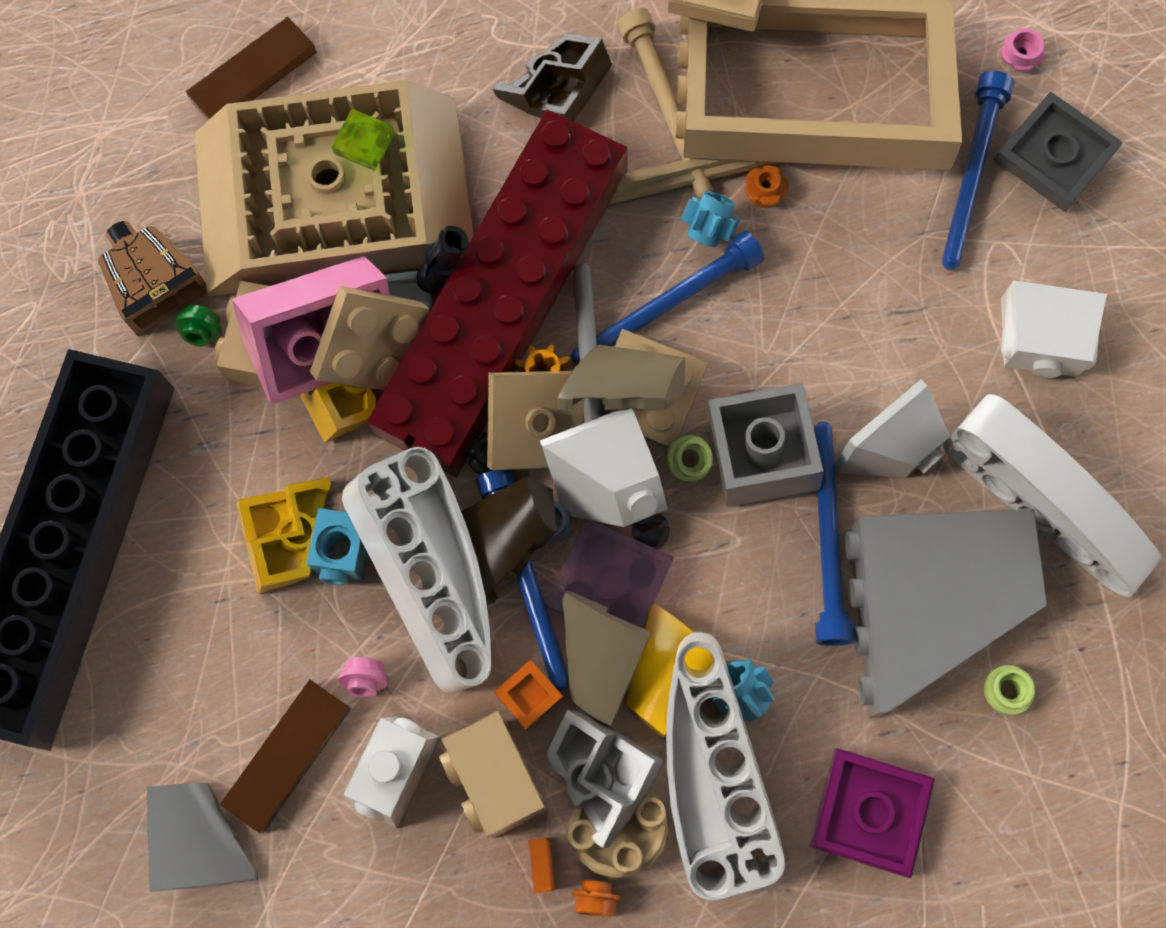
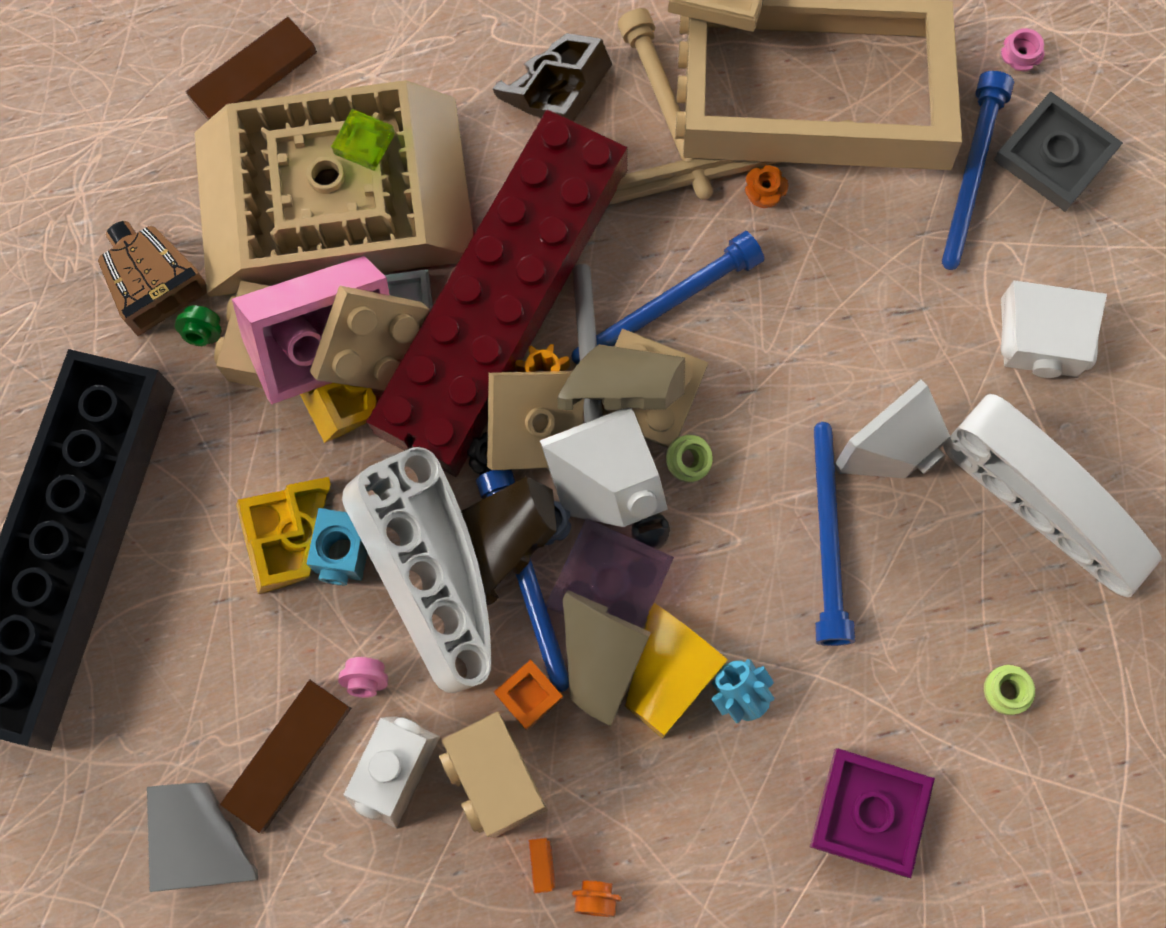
(441, 259): black pin -> none
(602, 772): light grey slope -> none
(632, 849): tan dish -> none
(705, 789): white beam -> none
(710, 218): medium azure gear -> none
(765, 445): light grey brick -> none
(937, 593): light grey slope -> none

